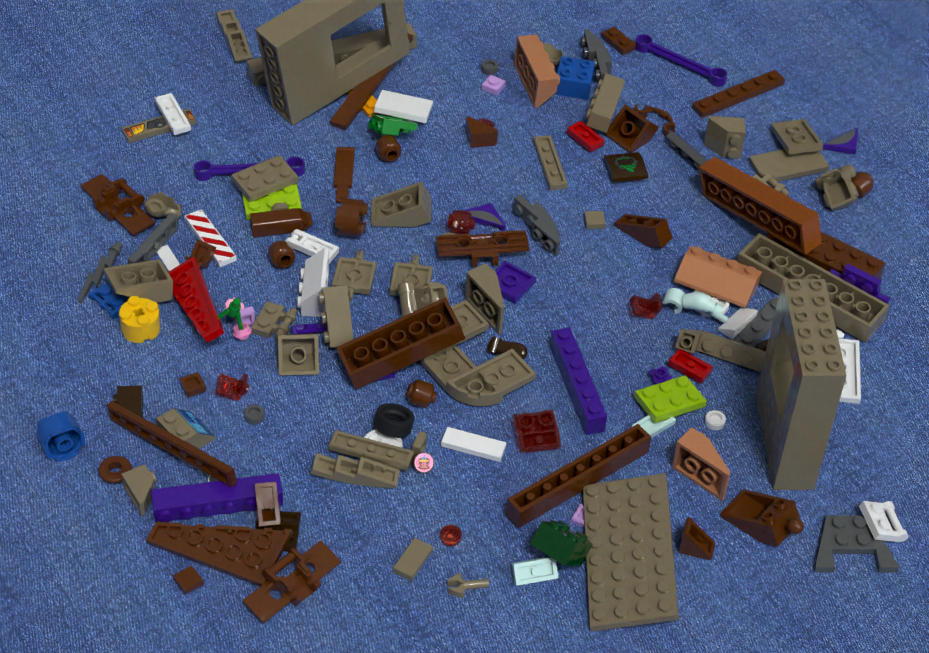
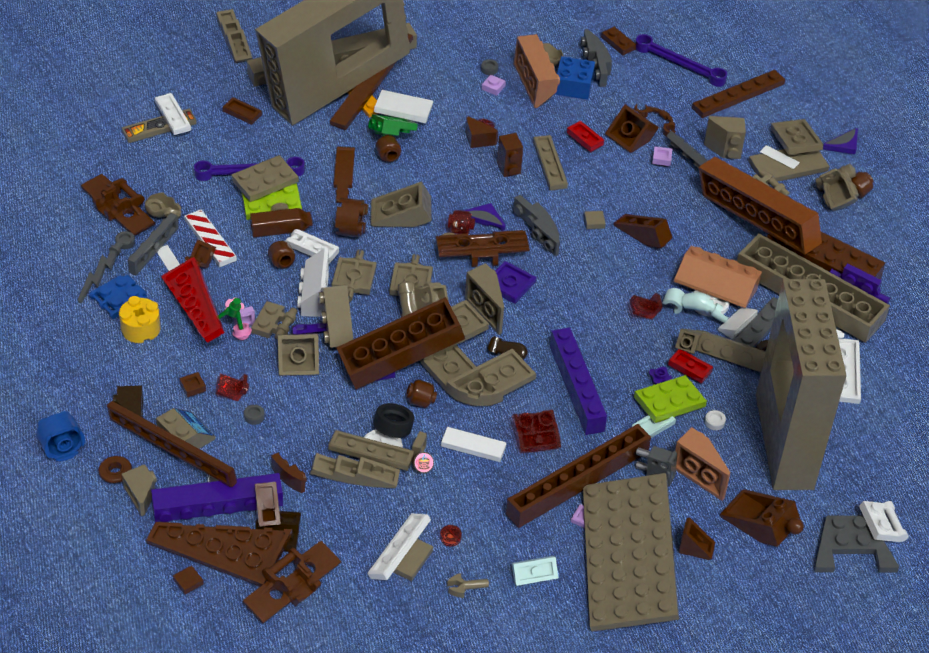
(126, 238): none -> dark grey tile
(141, 279): dark tan slope -> none
(242, 111): none -> reddish brown tile
(288, 474): none -> reddish brown slope
(399, 546): none -> white tile
(509, 154): none -> reddish brown brick
(561, 543): dark green brick -> none
(604, 102): dark tan brick -> none
(626, 167): dark brown slope -> none
(658, 462): none -> dark grey piece
(662, 156): none -> lavender plate
(786, 160): none -> white sticker

